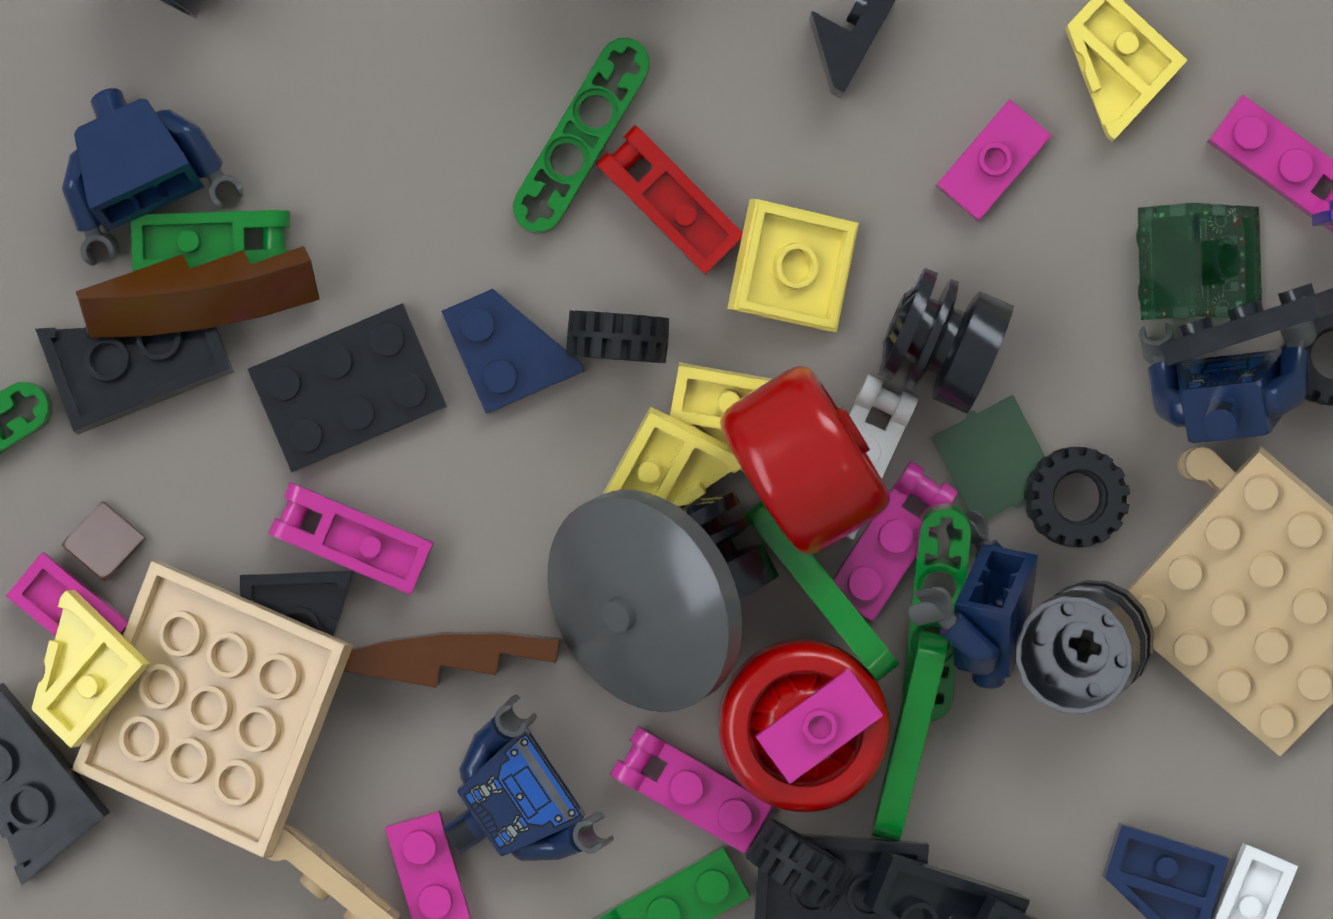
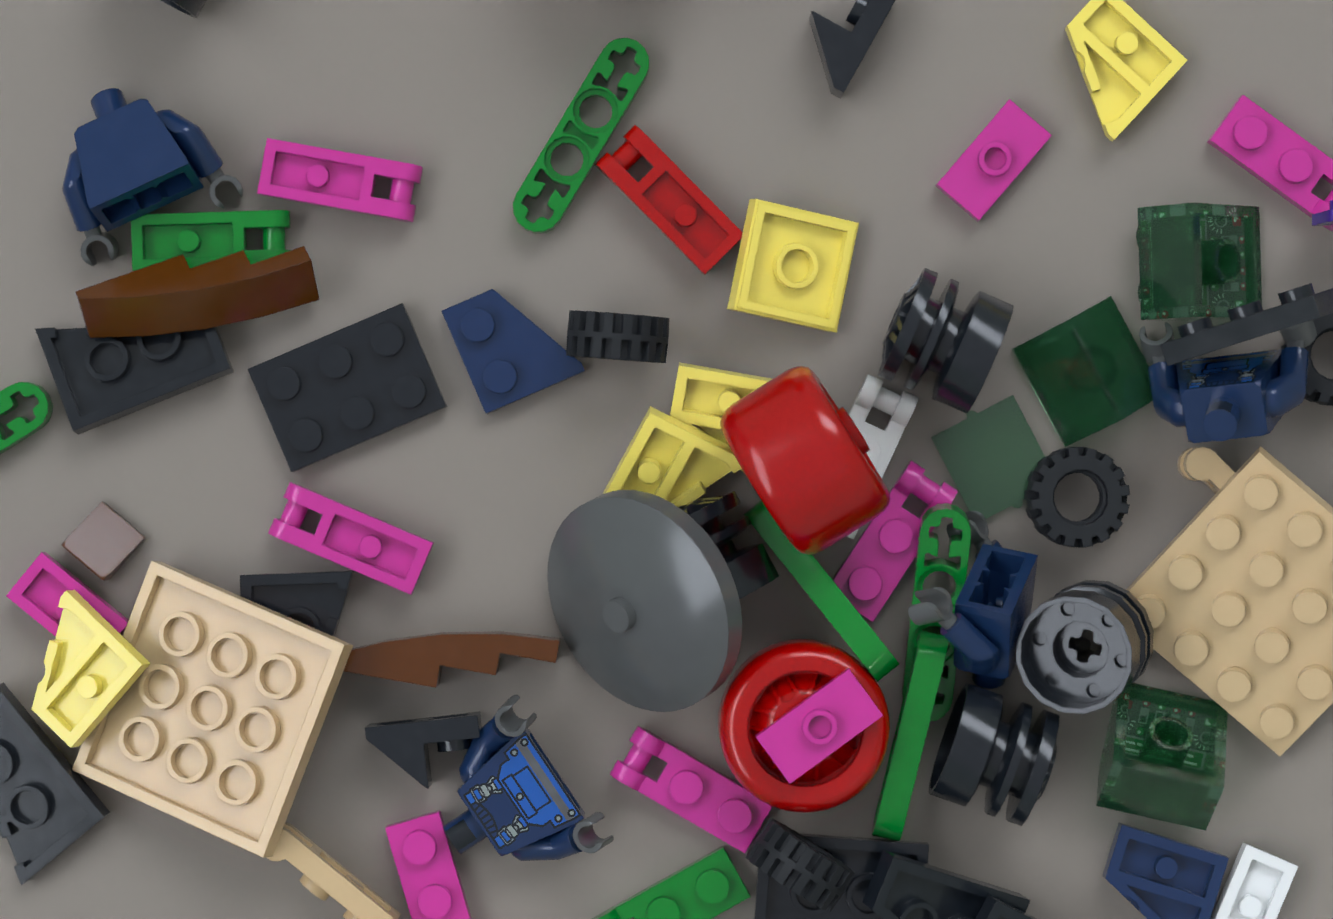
(337, 179): none -> dark pink plate
(408, 740): none -> black slope
(994, 754): none -> black wheel
(1086, 371): none -> clear green slope
(1163, 756): none -> clear green slope

